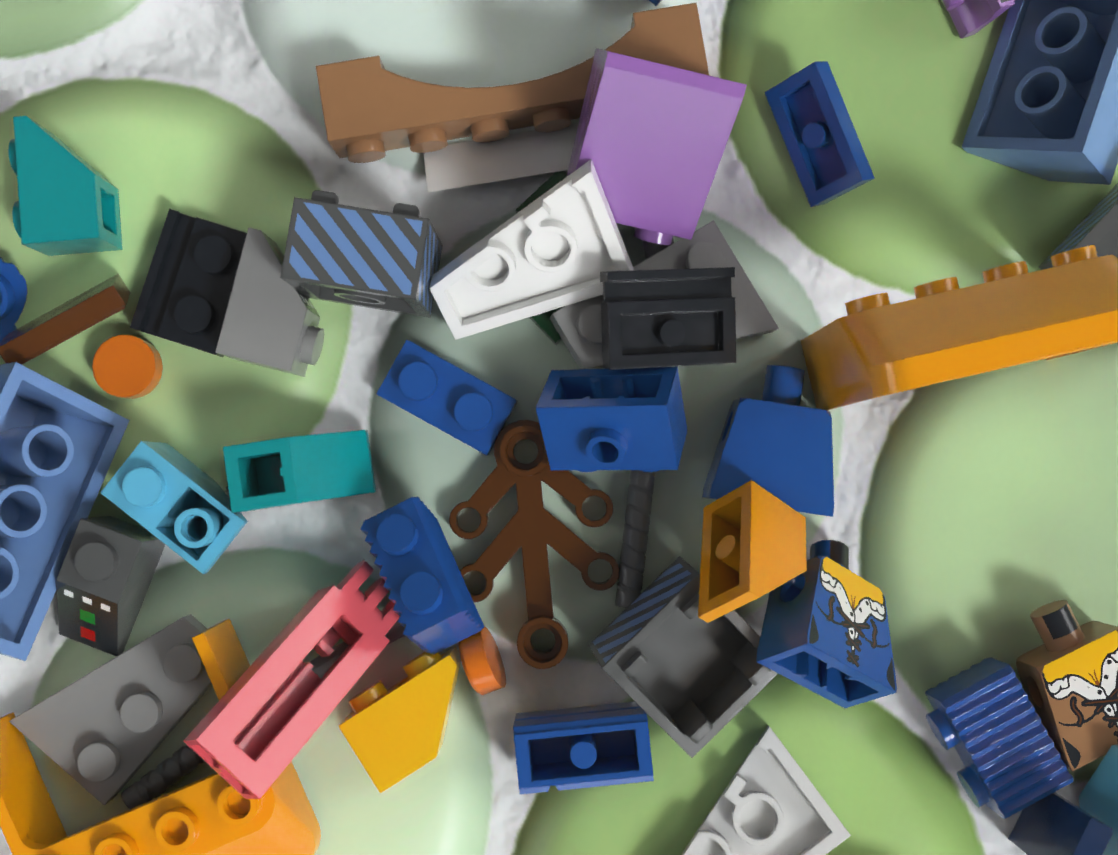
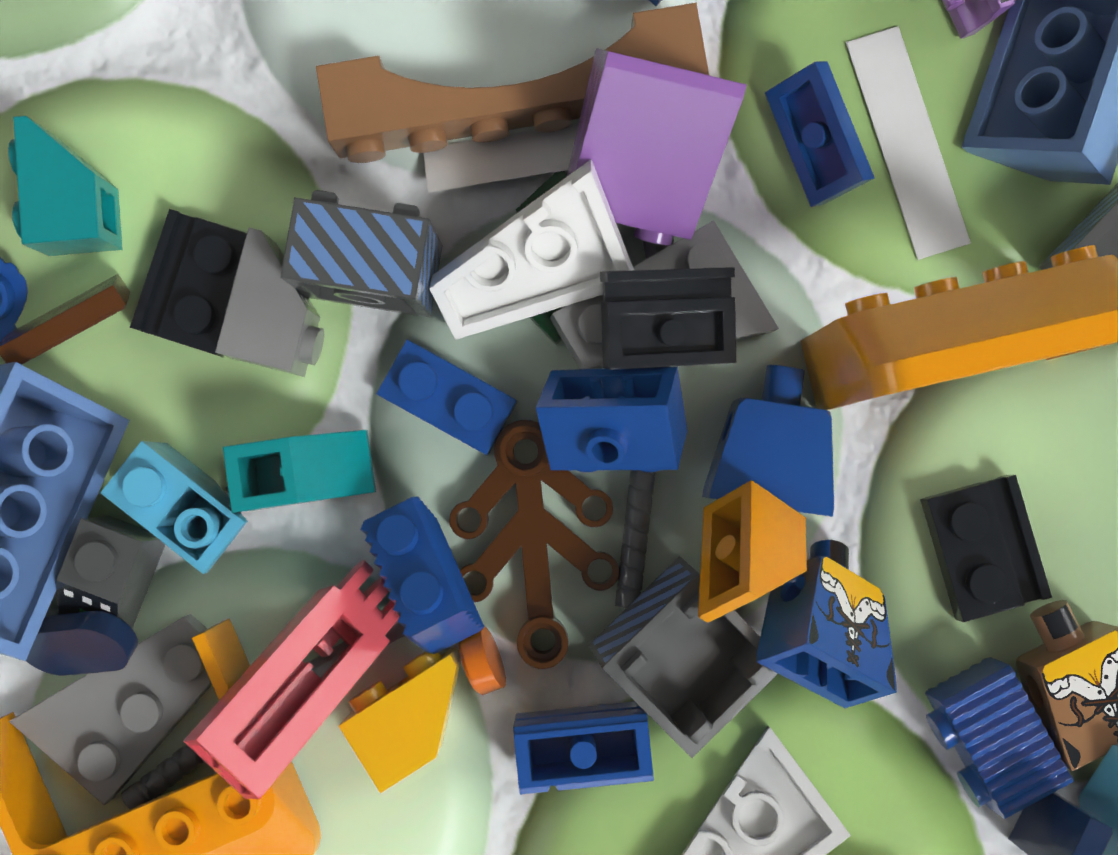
(82, 644): none -> dark blue tile
(127, 366): orange tile -> none
(908, 143): none -> white sticker
(985, 548): none -> black plate

